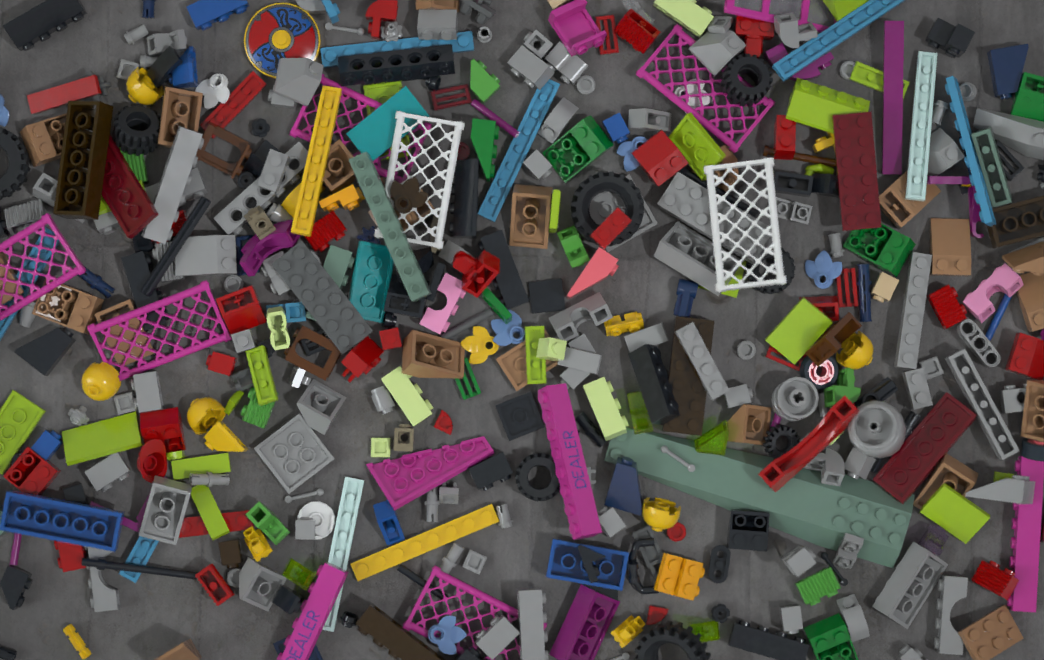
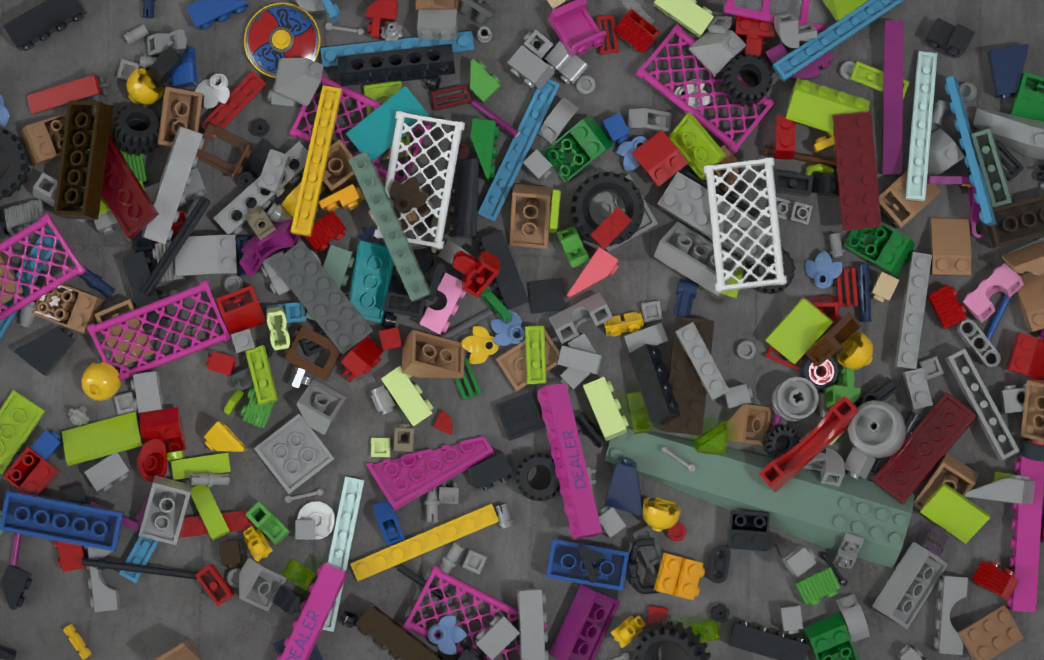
(204, 414): yellow cylinder -> none
(551, 349): yellowish green brick -> none
(651, 311): none -> light grey tile

